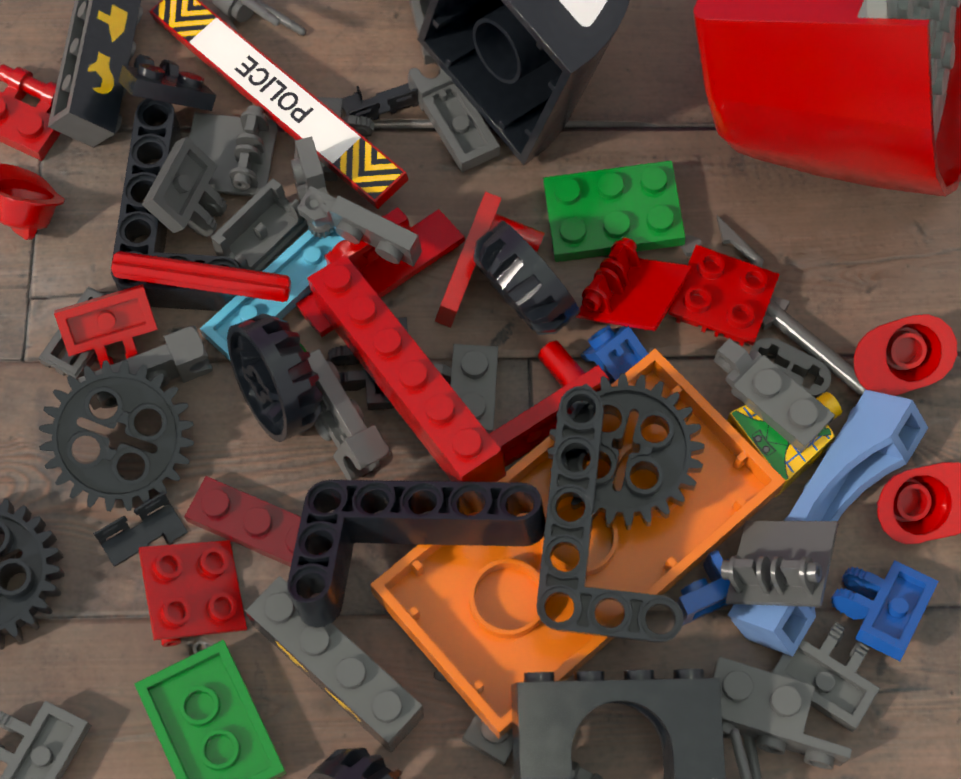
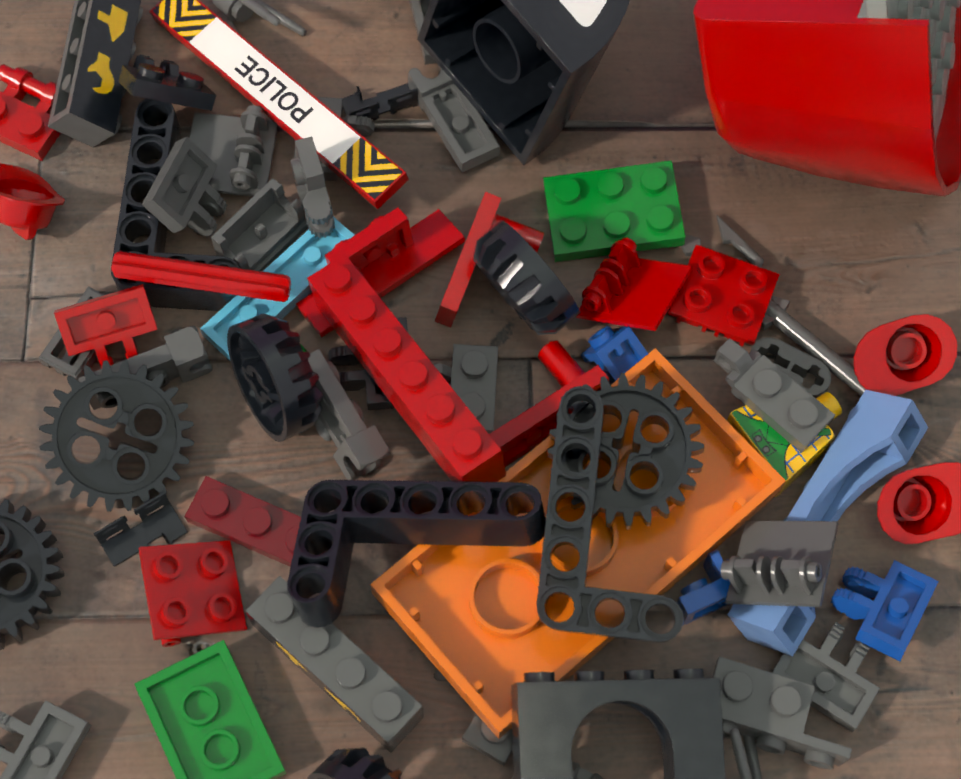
(360, 224): dark grey hinge -> none

